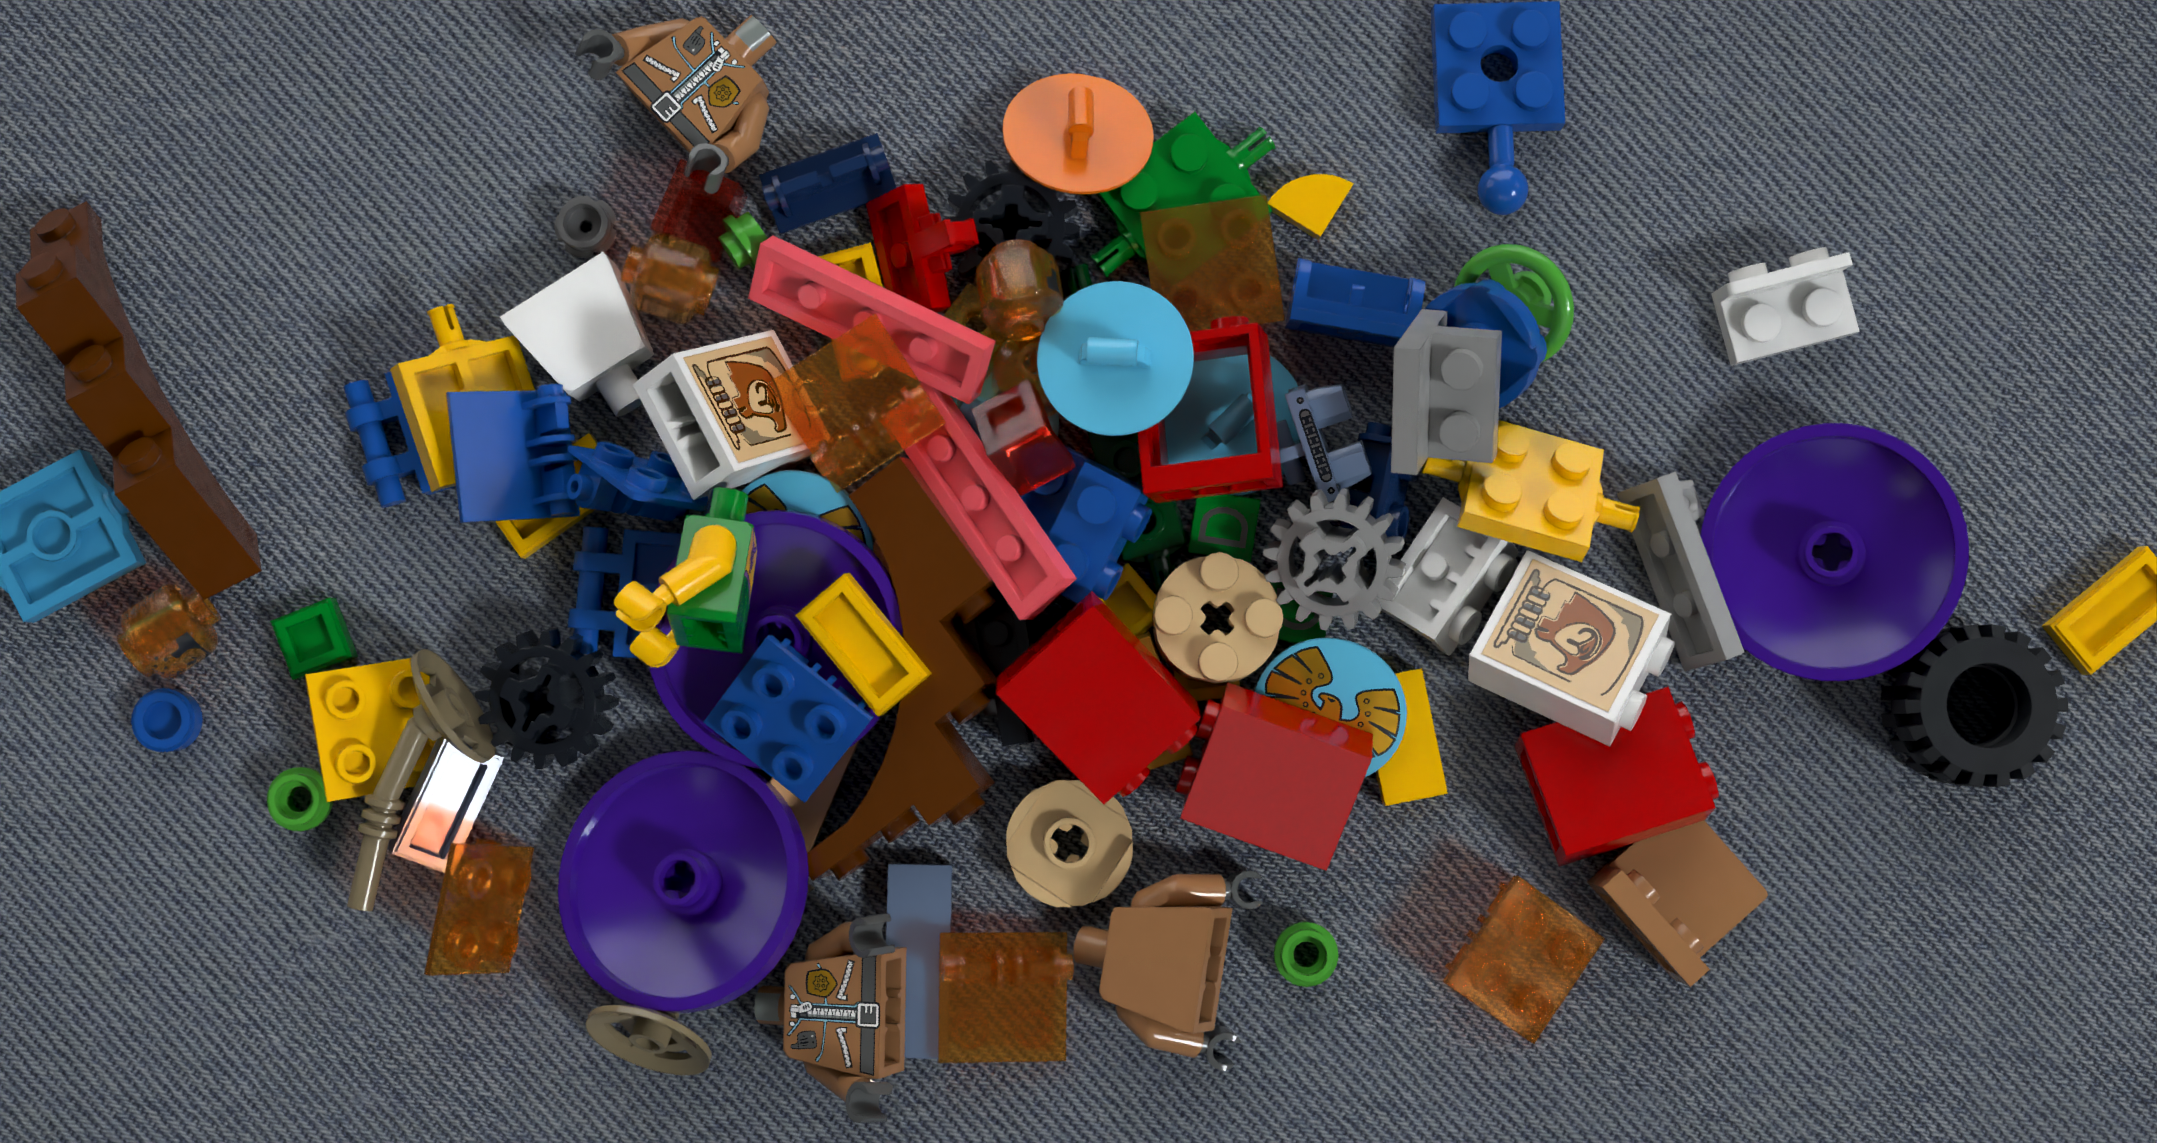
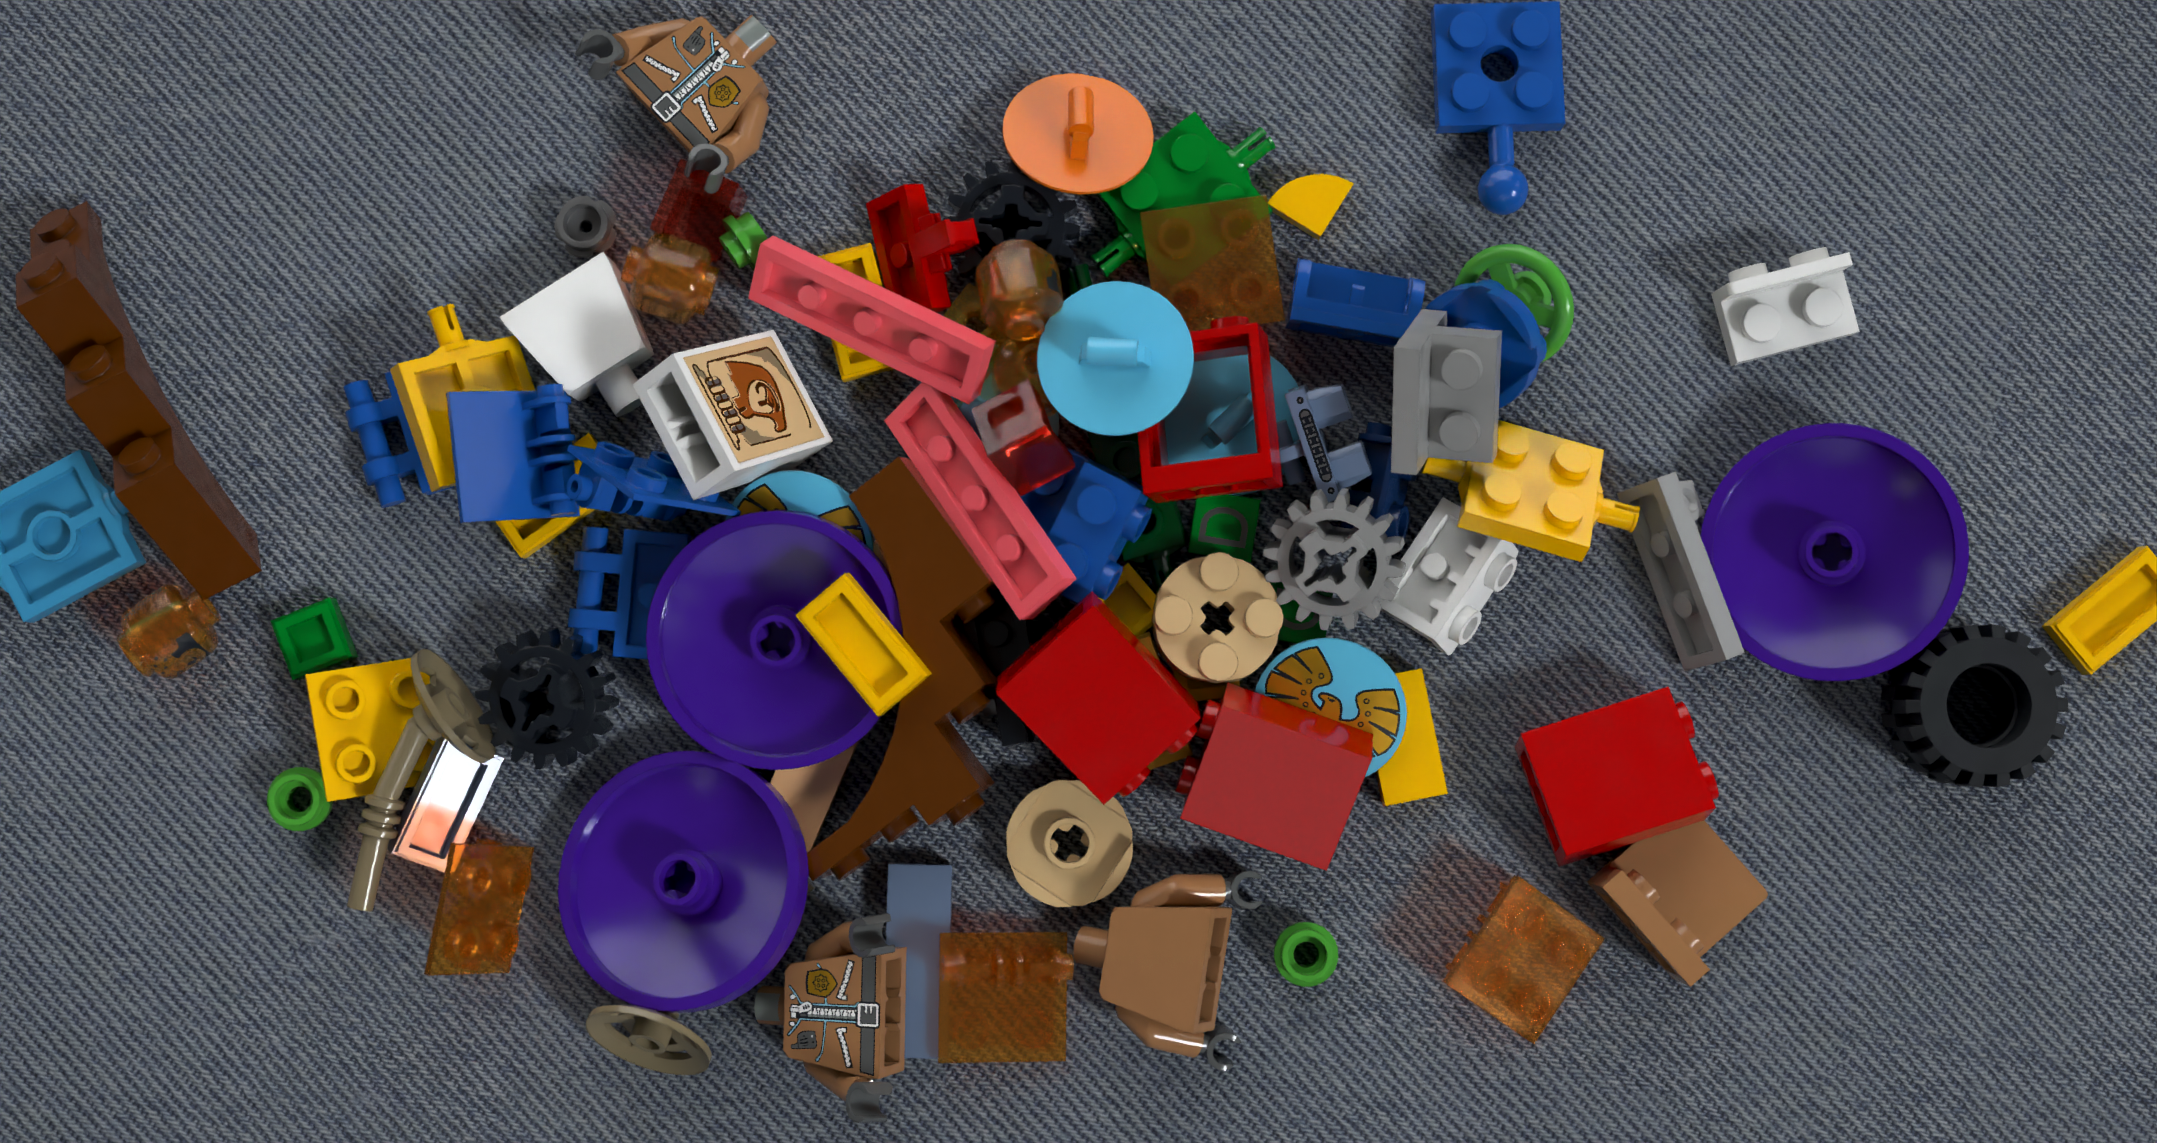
(166, 720): blue tile -> none
(704, 592): torso -> none
(788, 717): blue hinge -> none
(827, 183): dark blue hinge -> none
(856, 403): clear orange hinge -> none
(1571, 648): brick -> none

